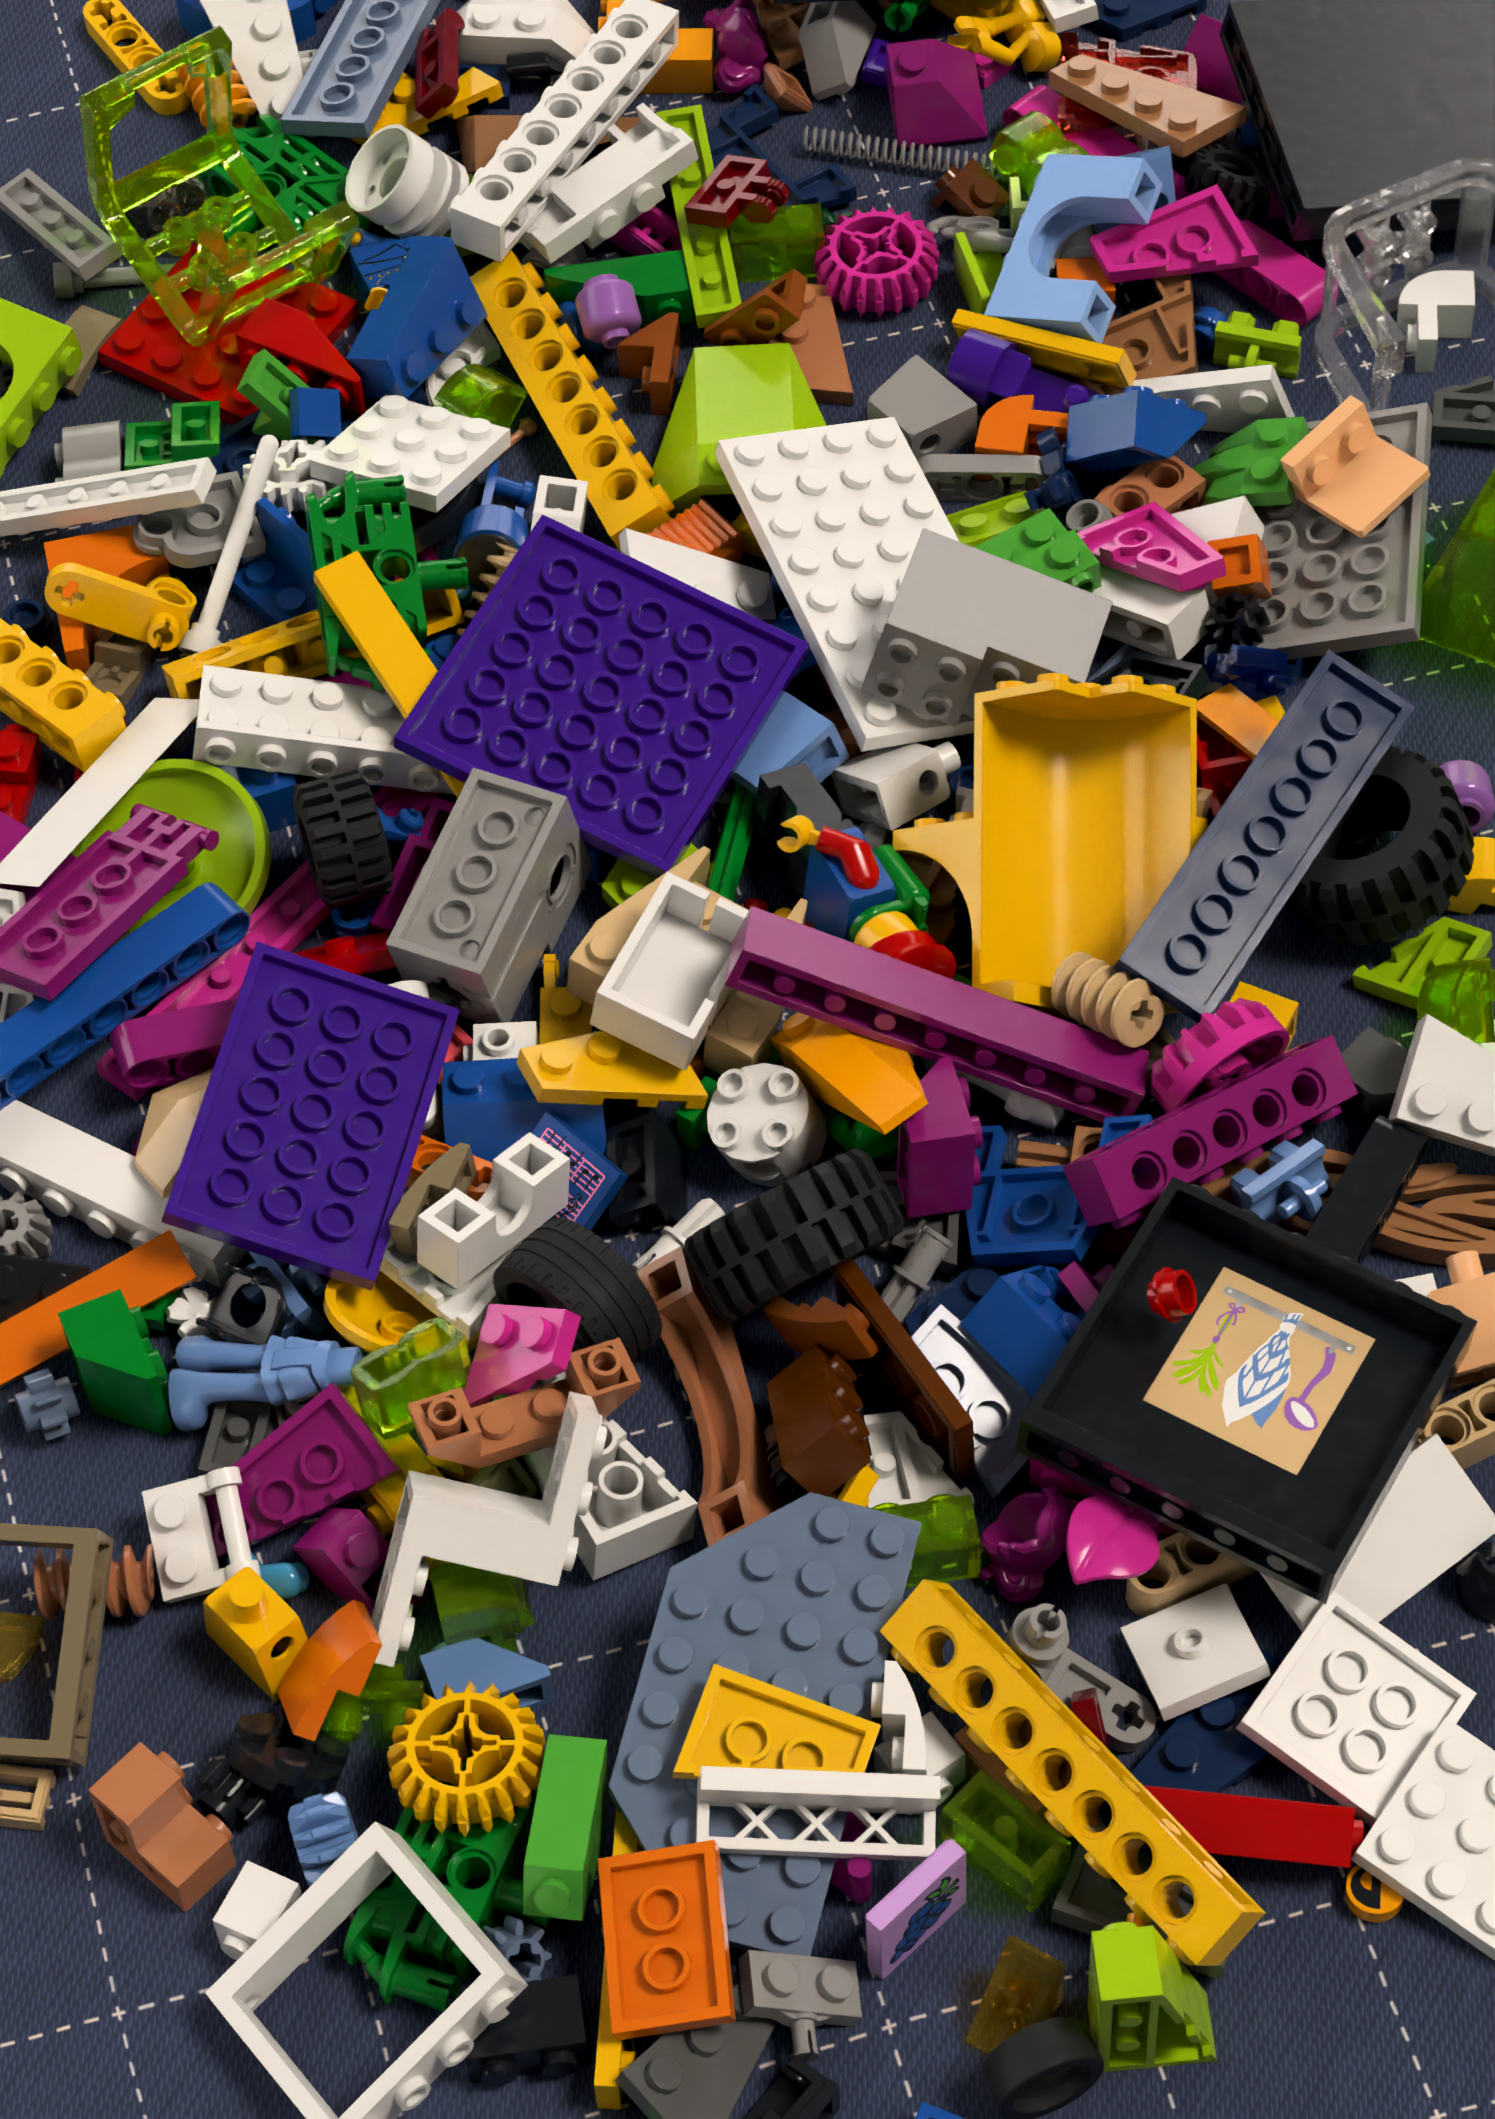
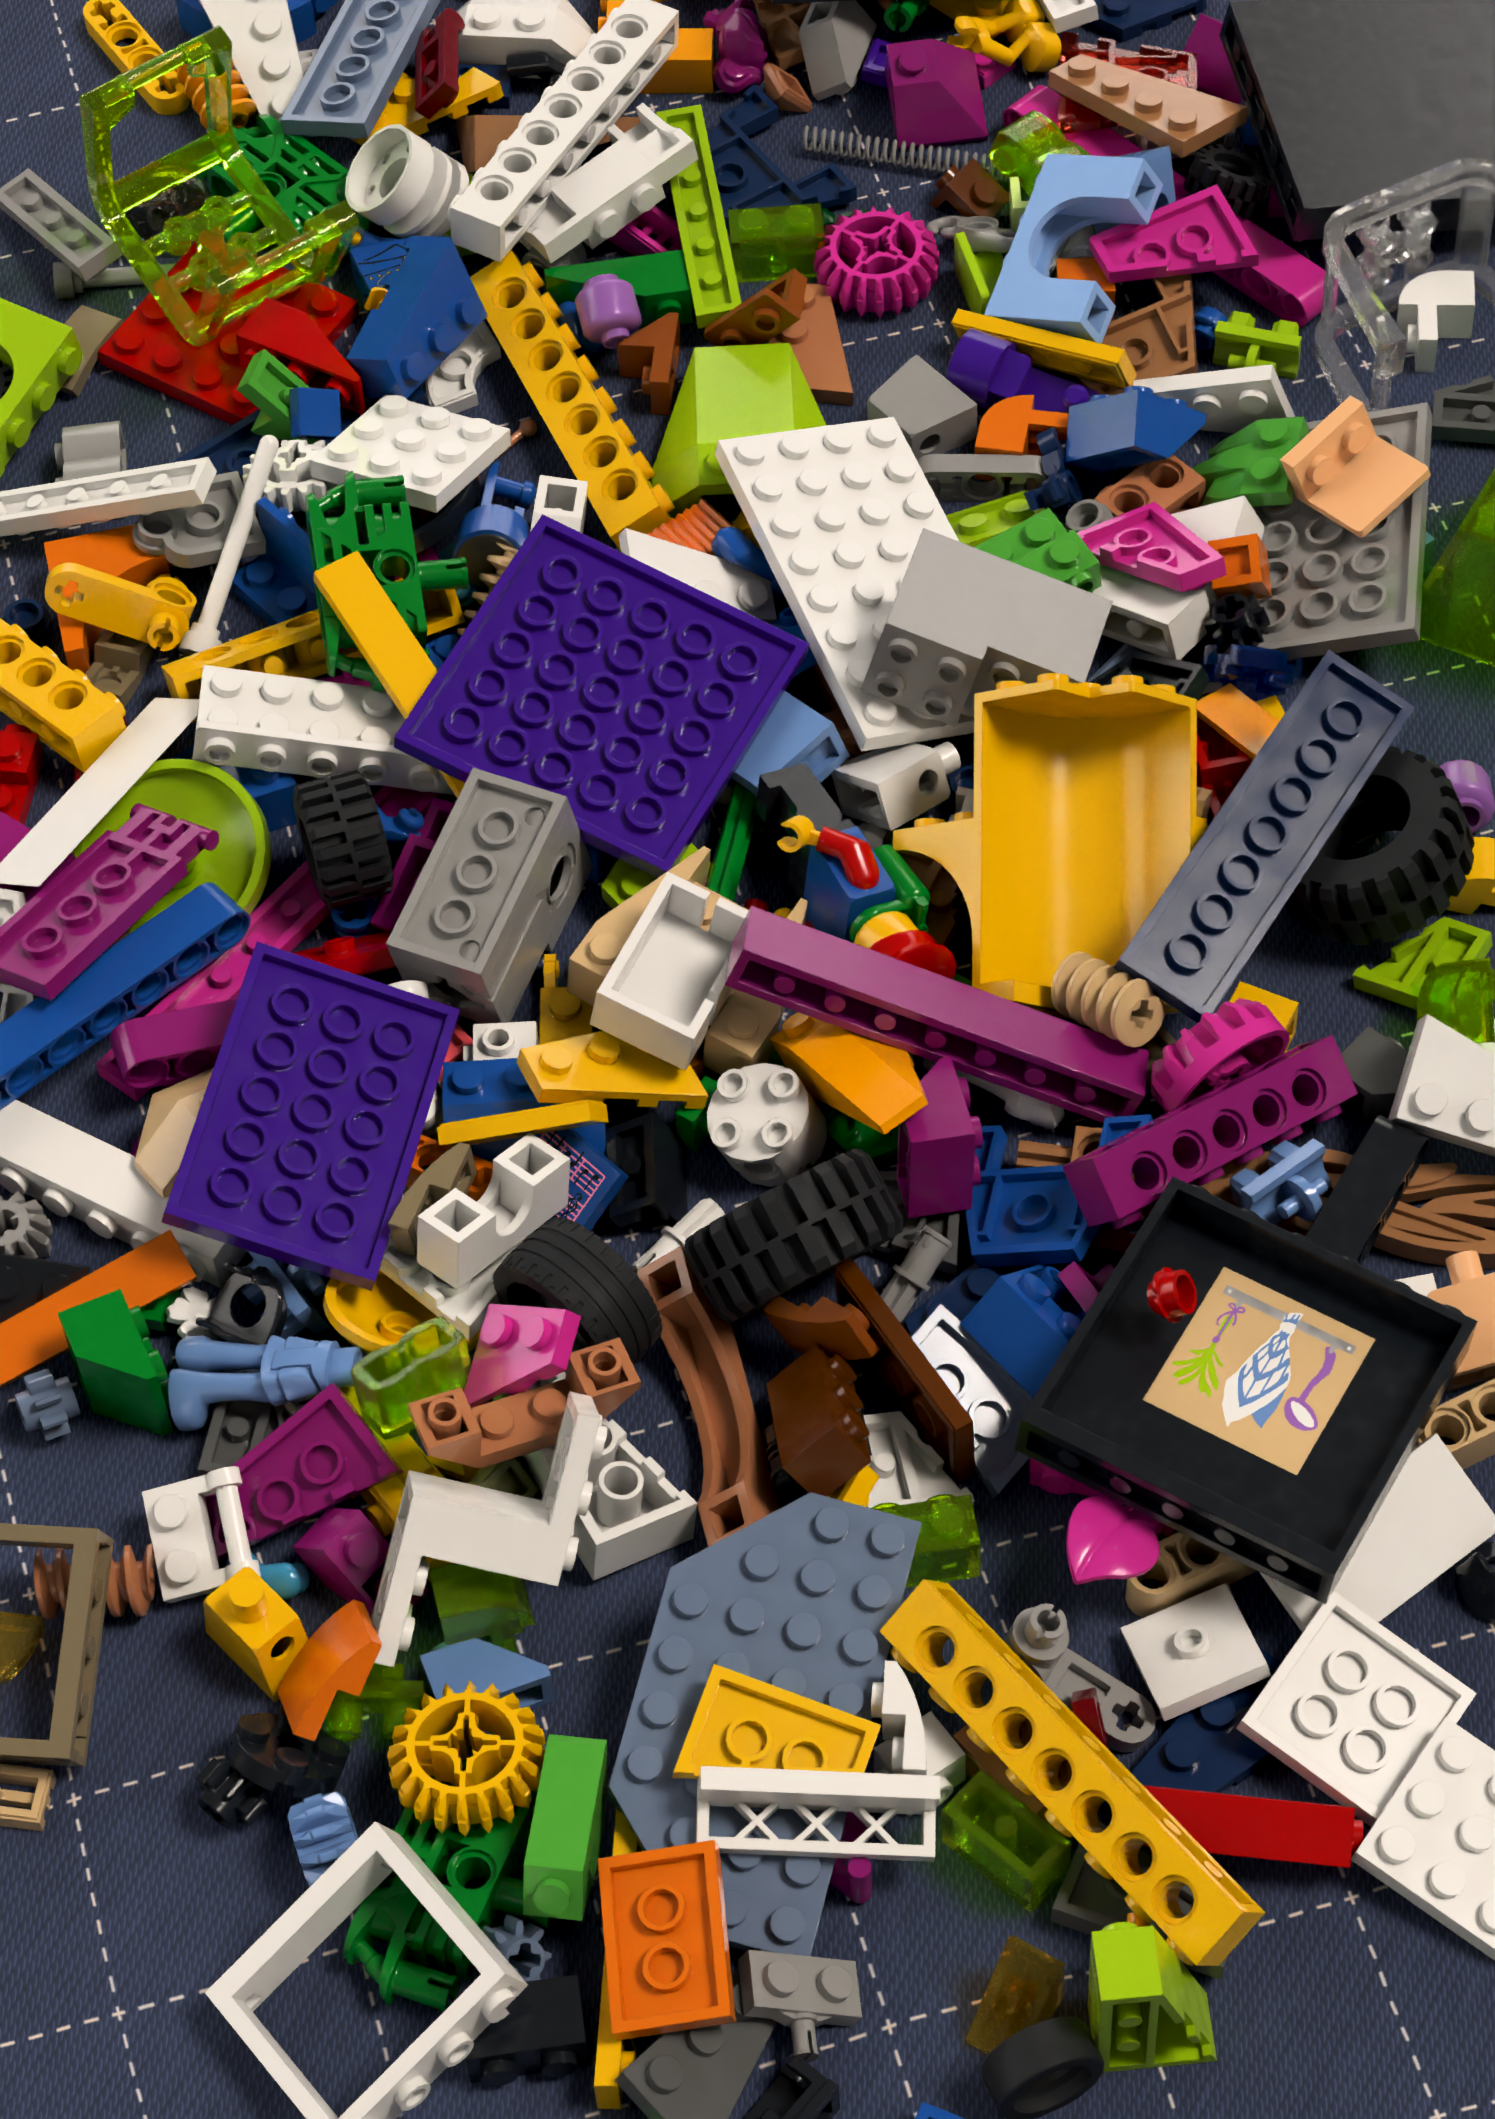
(157, 1829): nougat brick -> none
(188, 436): green slope -> none
(252, 1907): white brick -> none
(483, 394): clear neon green brick -> none
(522, 1122): none -> yellow tile
(737, 188): dark red hinge -> none
(738, 549): none -> blue arm
(916, 1908): lavender tile -> none
(1026, 1542): magenta hair -> none
(1370, 1897): light orange tile -> none

